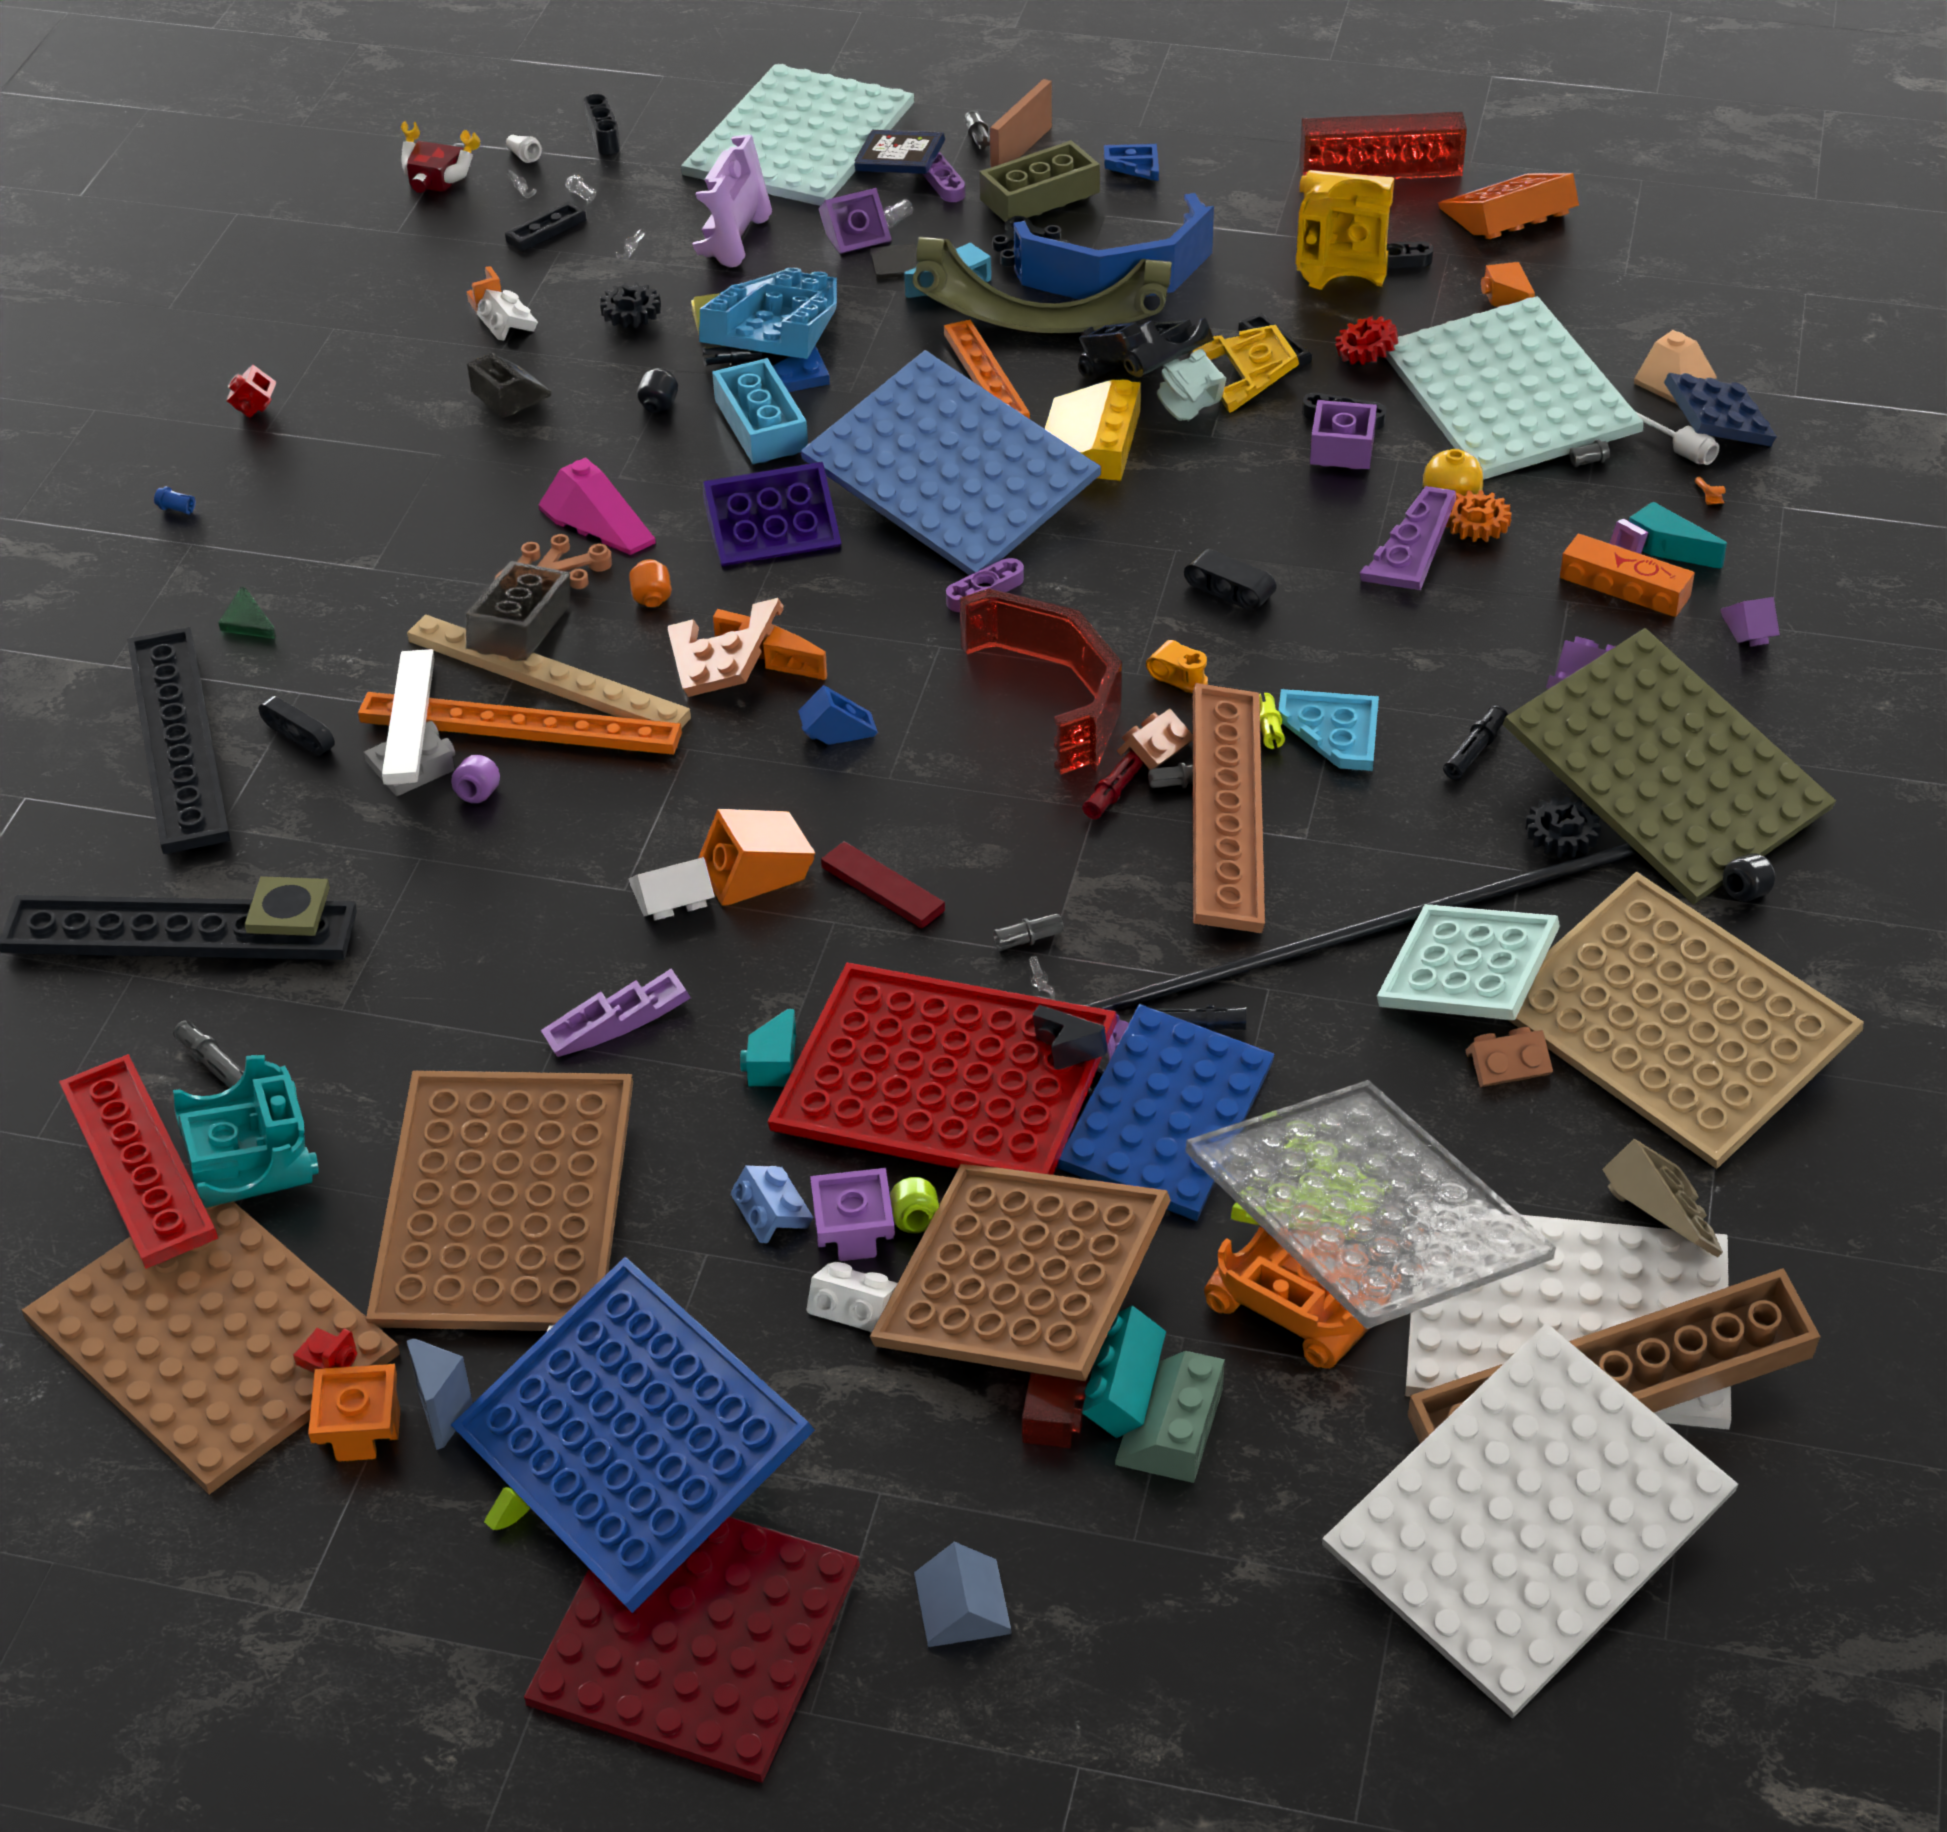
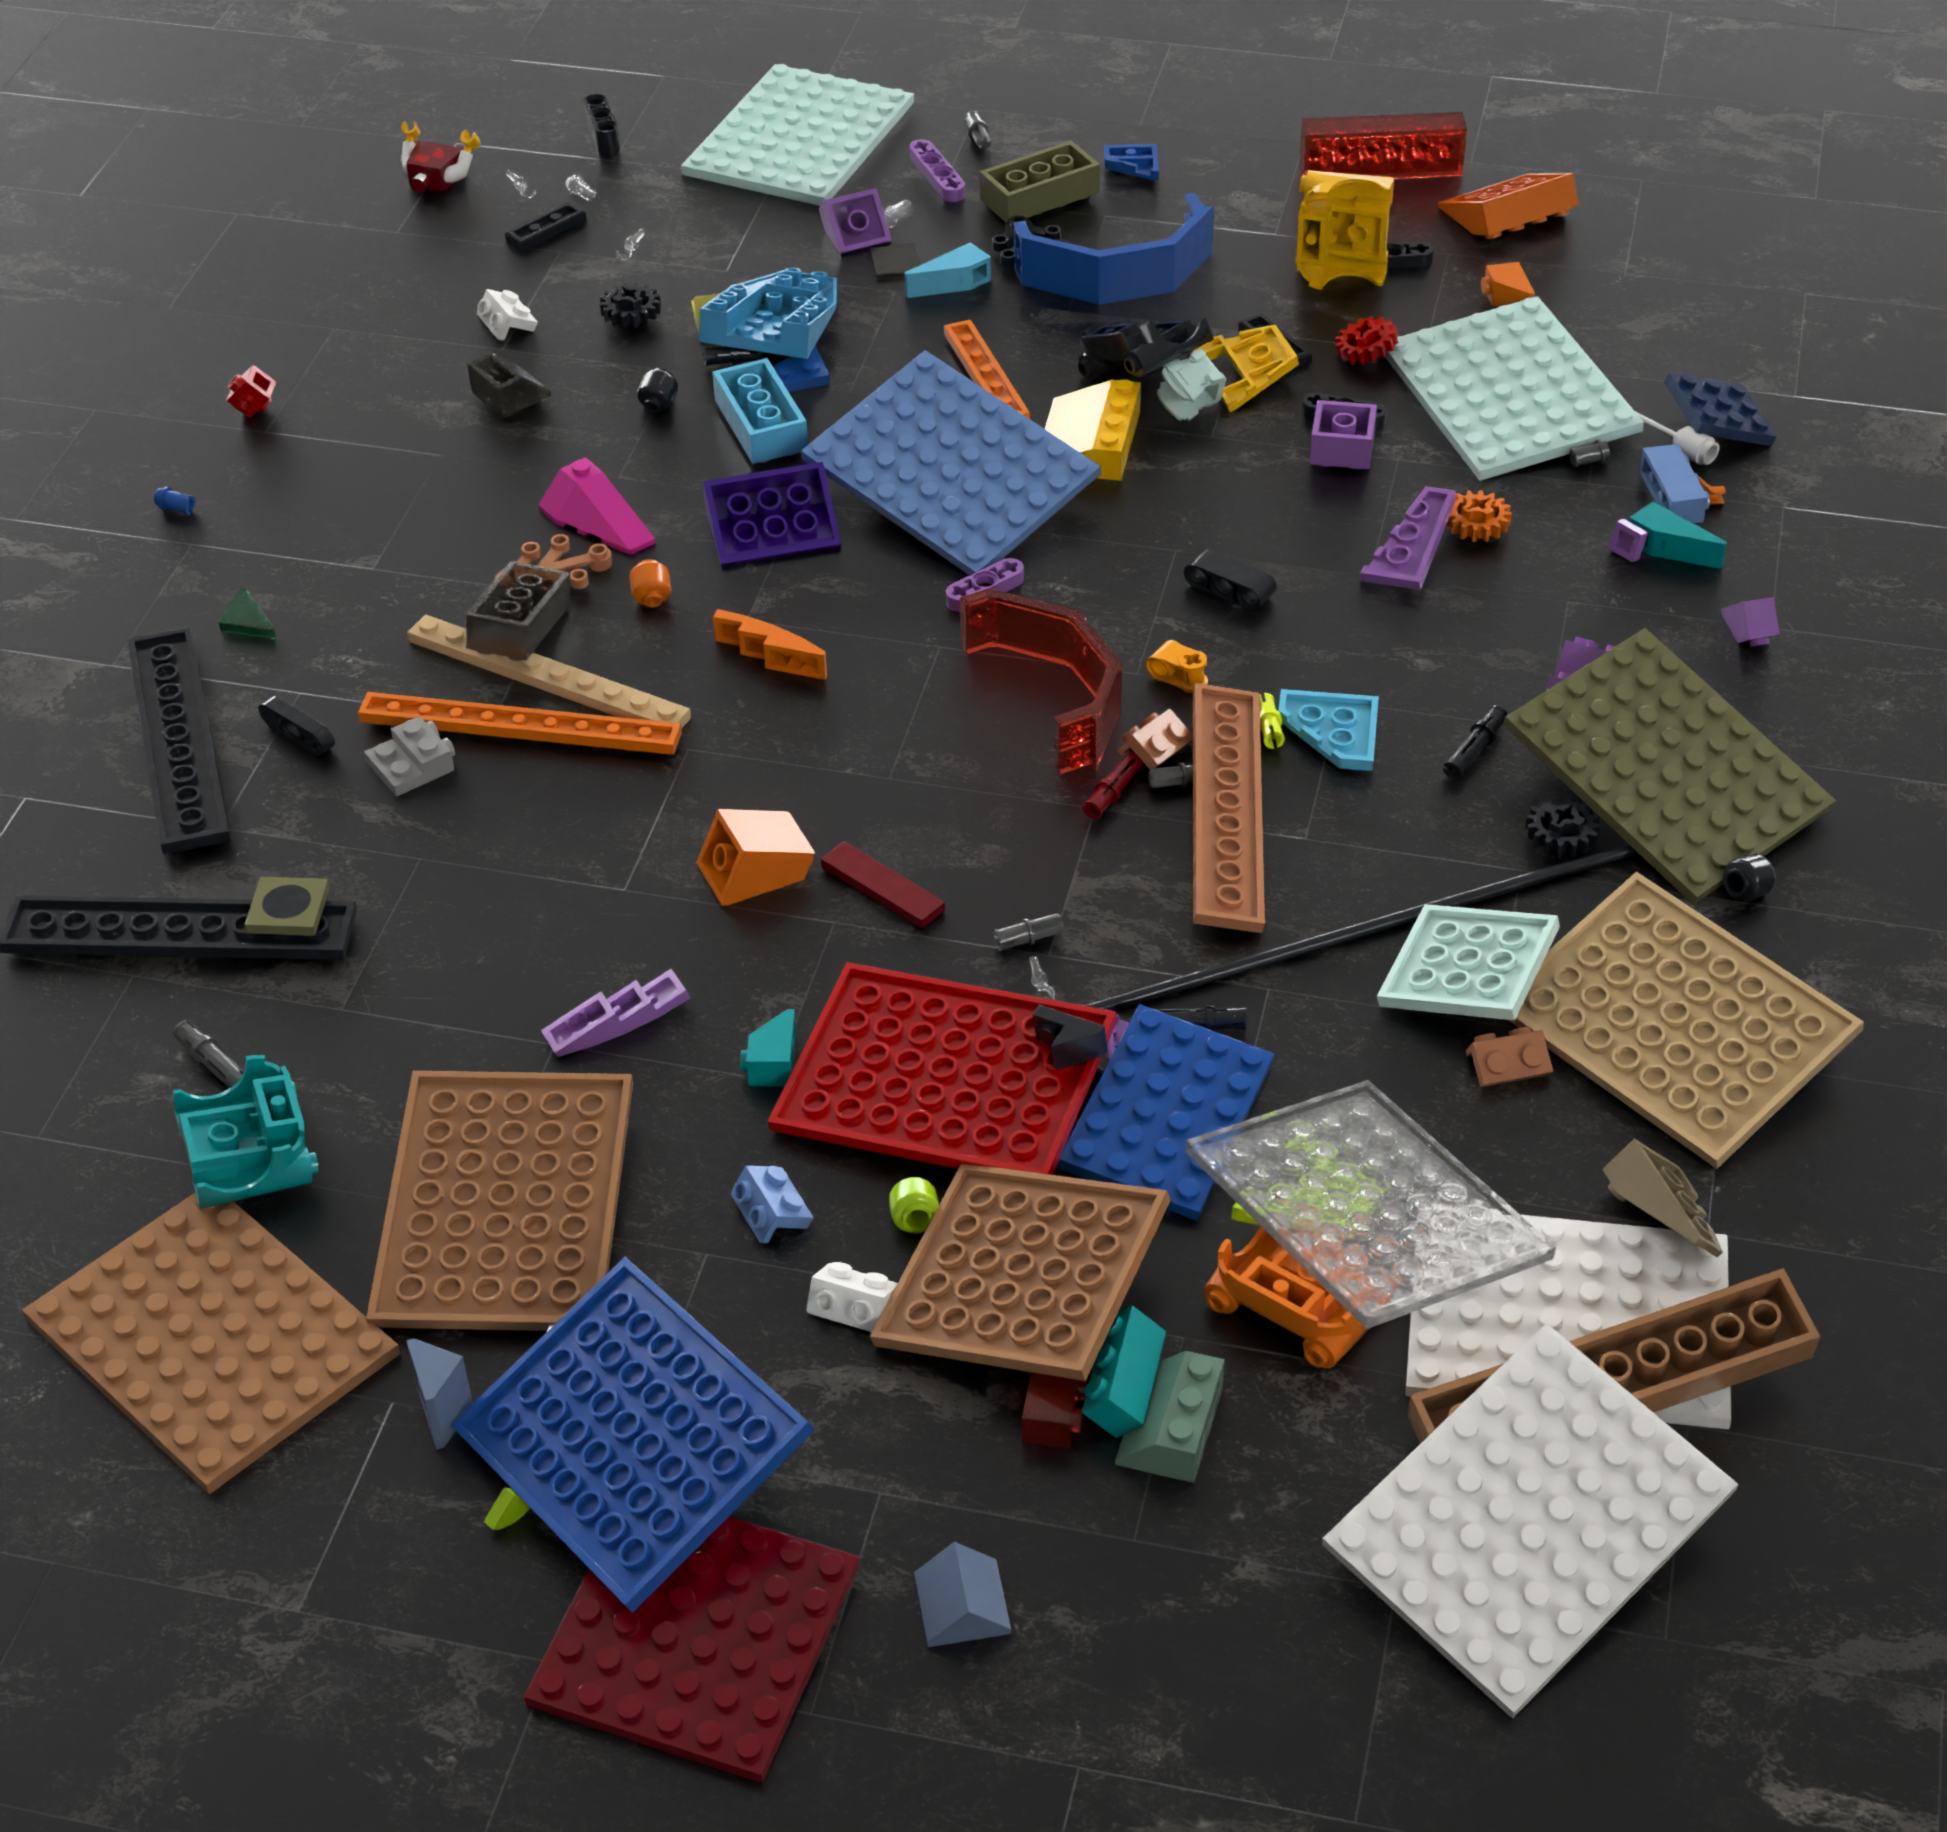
(138, 1161): red plate -> none
(326, 1351): red bracket -> none
(354, 1409): orange panel -> none
(408, 717): white tile -> none
(475, 779): medium lavender head -> none
(478, 290): orange panel -> none
(525, 147): white cone -> none
(673, 887): white slope -> none
(723, 659): wing -> none
(735, 199): lavender piece -> none
(835, 718): blue slope -> none
(852, 1211): medium lavender panel -> none
(899, 151): tile -> none
(968, 293): olive panel -> none
(1022, 125): nougat tile -> none
(1454, 471): yellow cylinder -> none
(1627, 575): orange brick -> none
(1674, 482): none -> medium blue brick
(1675, 355): light nougat slope -> none

